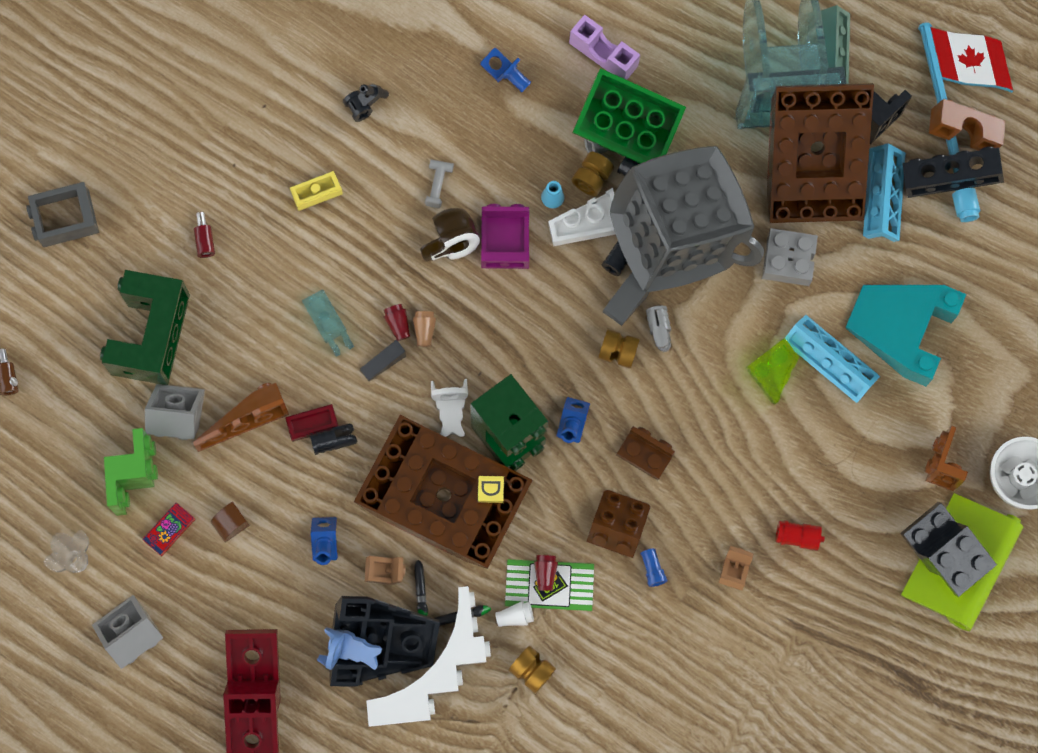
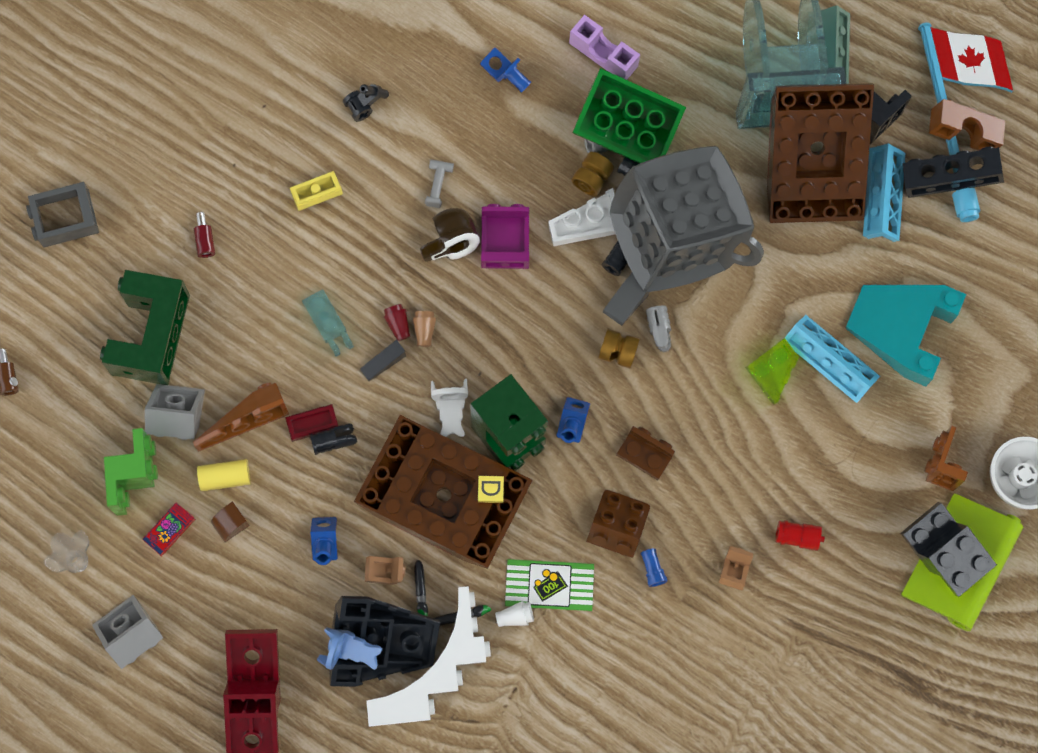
(223, 475): none -> light yellow brick
(532, 669): pearl gold wheel -> none
(545, 571): dark red cone -> none
(553, 195): medium azure cone -> none
(778, 258): light grey piece -> none

